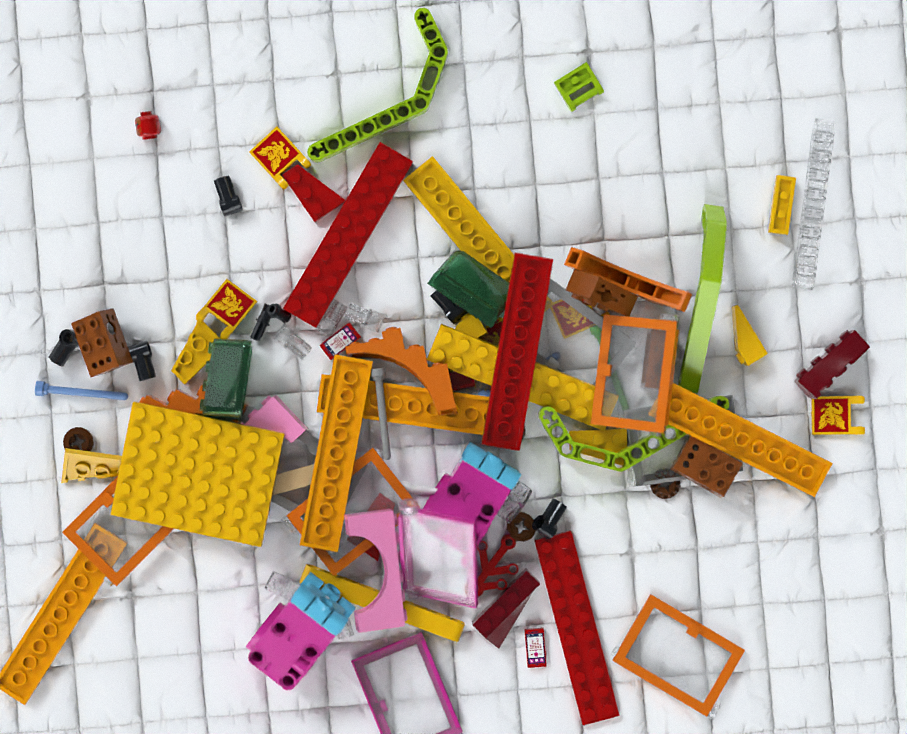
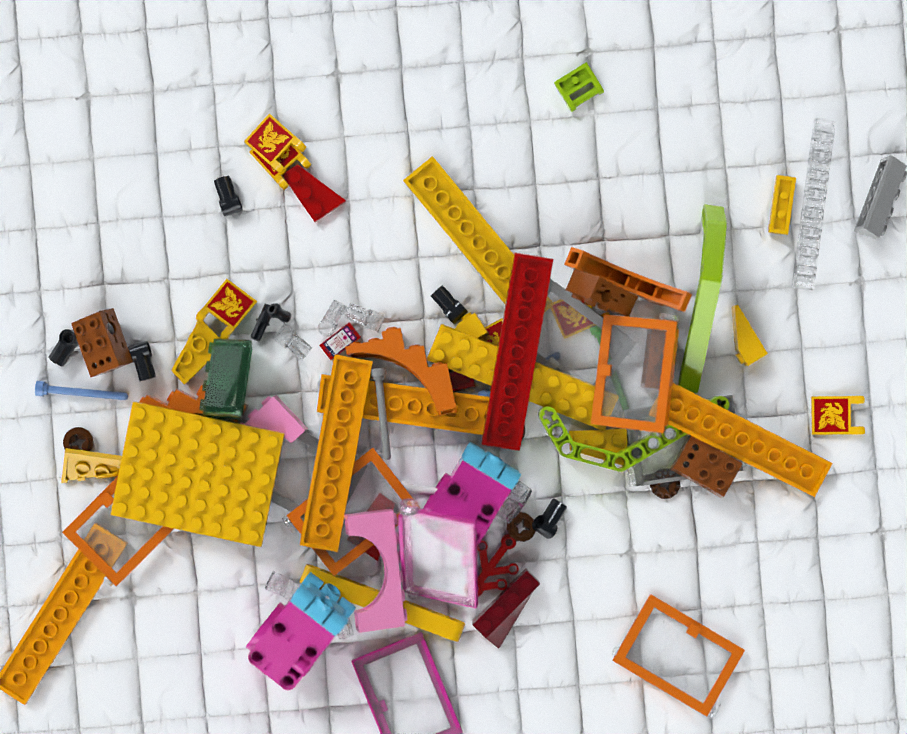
(147, 125): red head -> none
(271, 140): none -> flag
(293, 479): tan tile -> none
(348, 235): red brick -> none
(392, 112): lime beam -> none
(472, 287): clear green windscreen -> none
(535, 647): tile -> none
(576, 628): red plate -> none
(831, 364): dark red wedge -> none
(881, 197): none -> light grey slope

